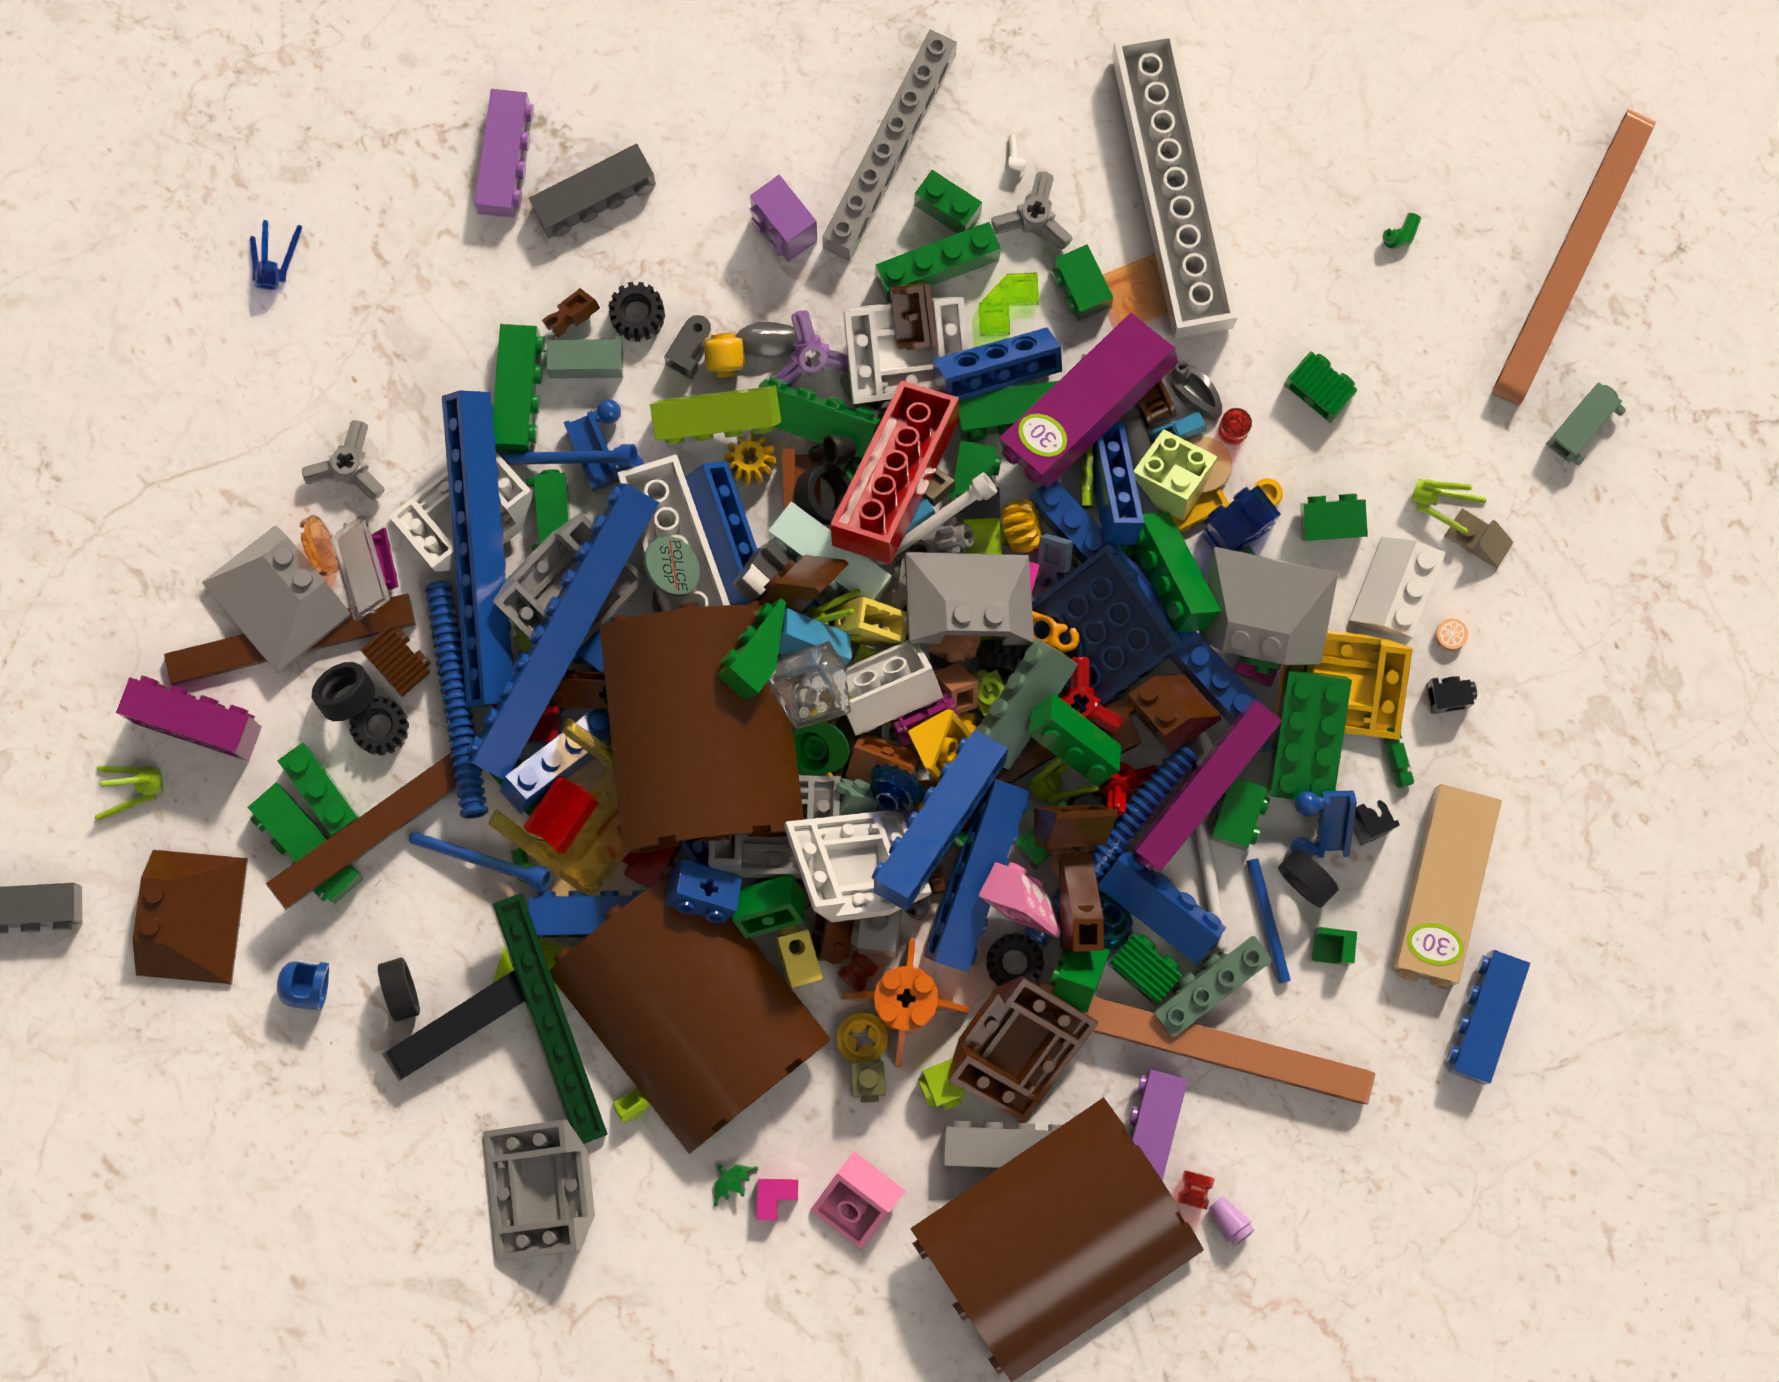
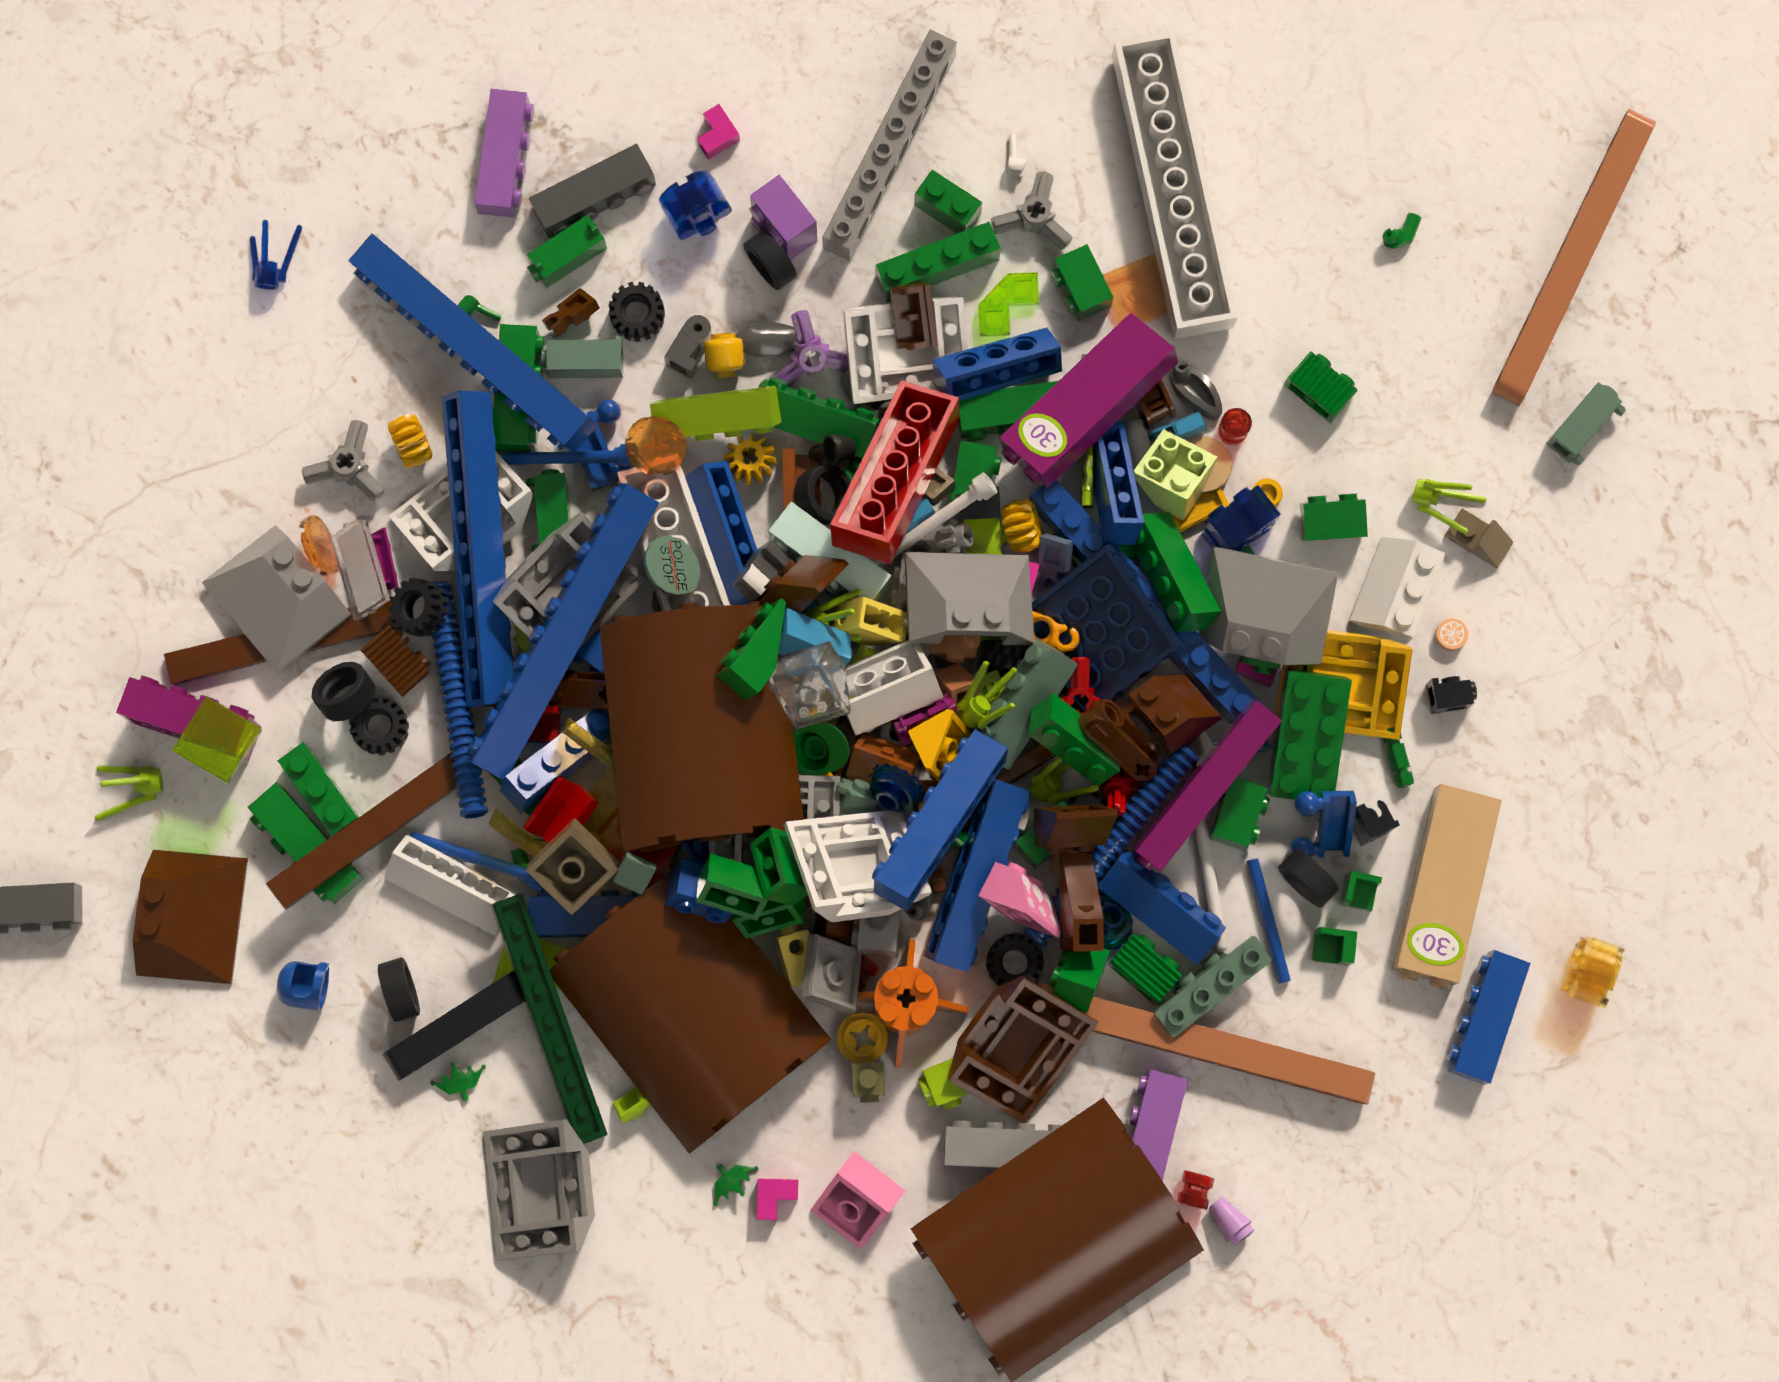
(217, 739): none -> clear neon green tile
(404, 602): none -> black tyre
(410, 440): none -> yellow gear
(446, 883): none -> white brick
(459, 1081): none -> green piece
(470, 304): none -> green hand
(473, 343): none -> blue brick
(566, 252): none -> green brick
(573, 866): none -> dark tan brick
(634, 873): none -> sand green tile
(655, 445): none -> clear orange tile
(694, 205): none -> clear blue brick
(721, 133): none -> dark pink piece
(731, 887): none -> green brick
(770, 260): none -> black tyre
(778, 868): none -> green brick
(831, 974): none -> light grey tile
(975, 710): none -> lime plant
(1023, 821): none -> white piece
(1120, 739): none -> reddish brown piece
(1359, 890): none -> green panel
(1594, 971): none -> clear yellow brick

